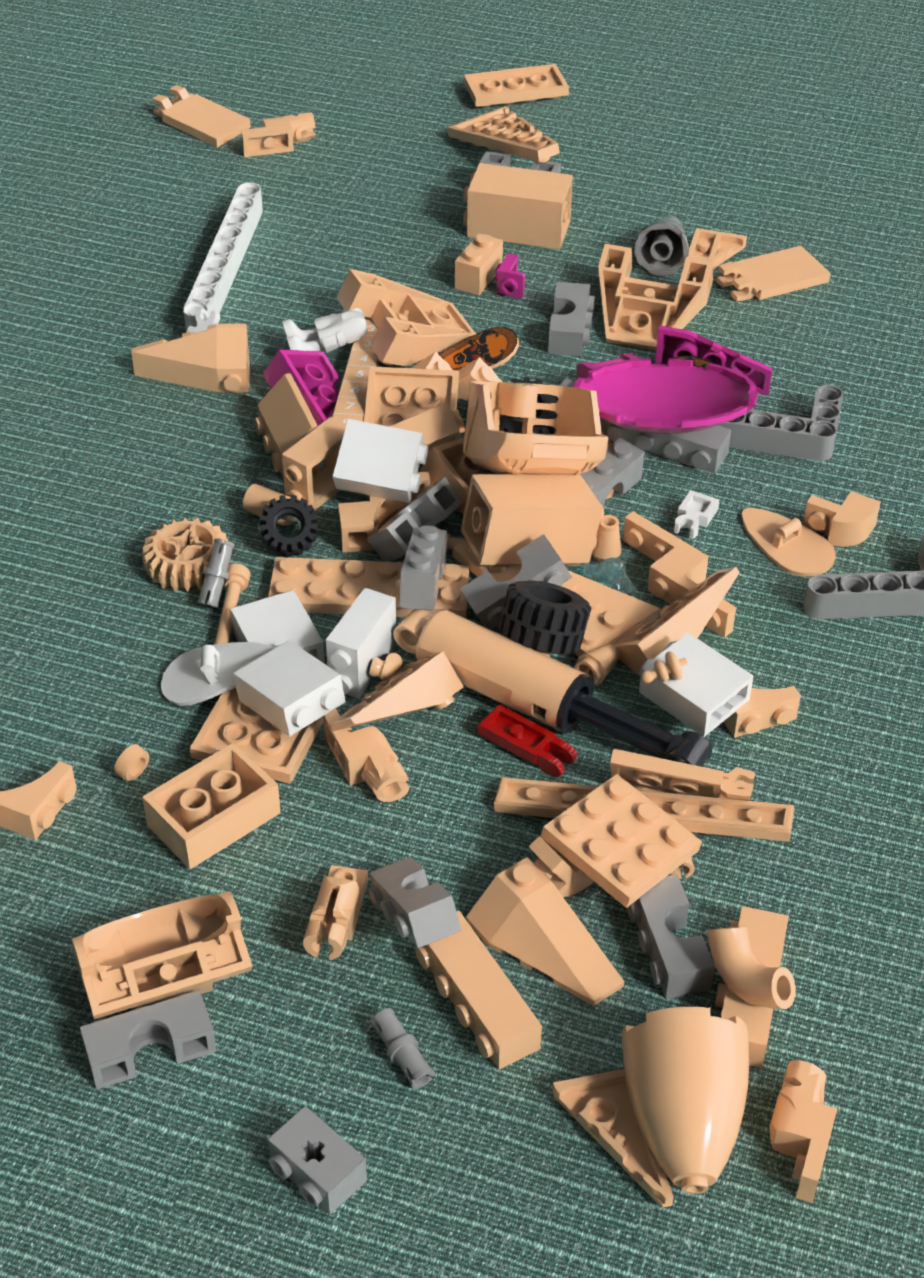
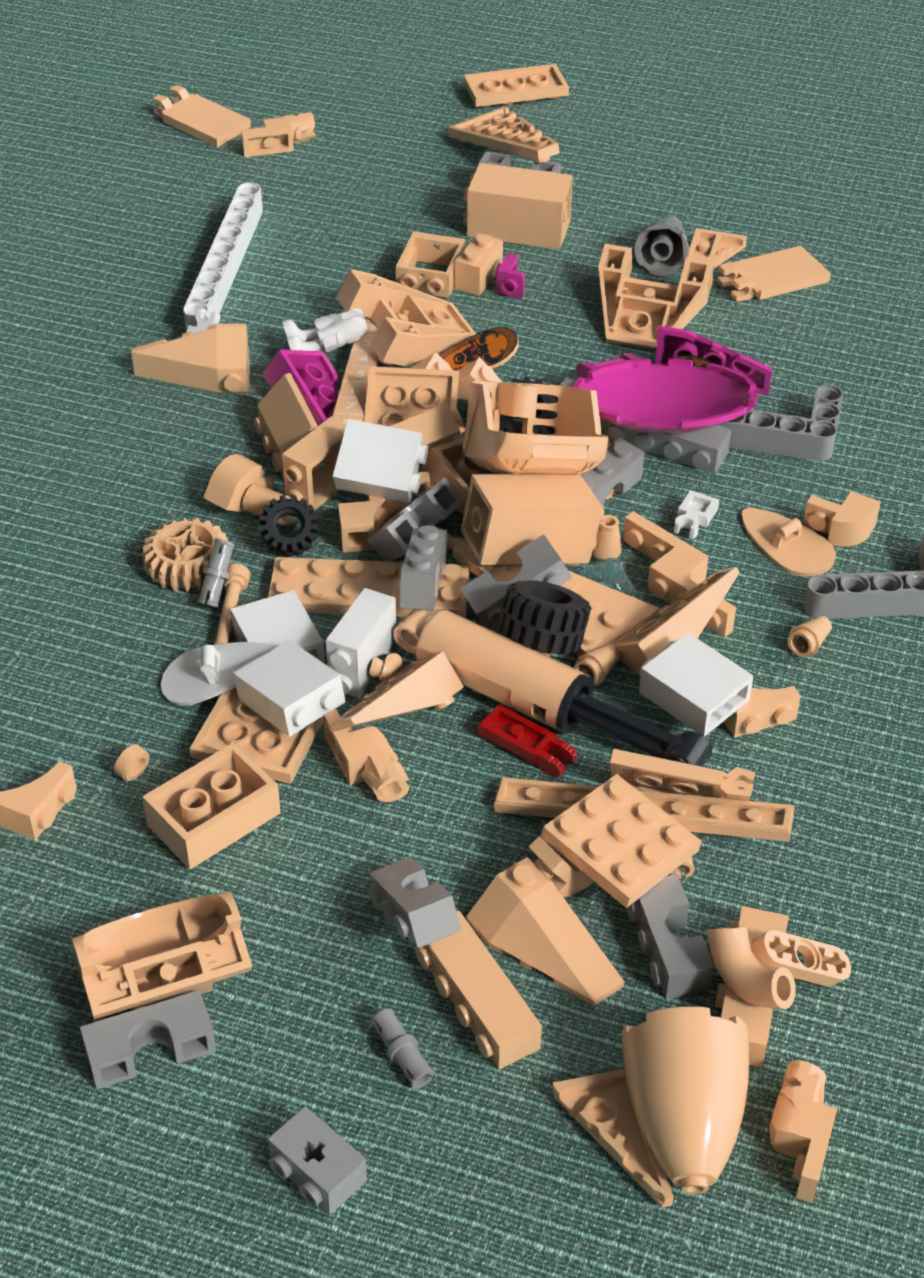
(232, 481): none -> light nougat brick
(336, 910): light nougat plate -> none
(422, 249): none -> light nougat window
(571, 319): light grey arch -> none
(662, 670): light nougat hair -> none
(808, 636): none -> light nougat cone
(815, 953): none -> light nougat beam

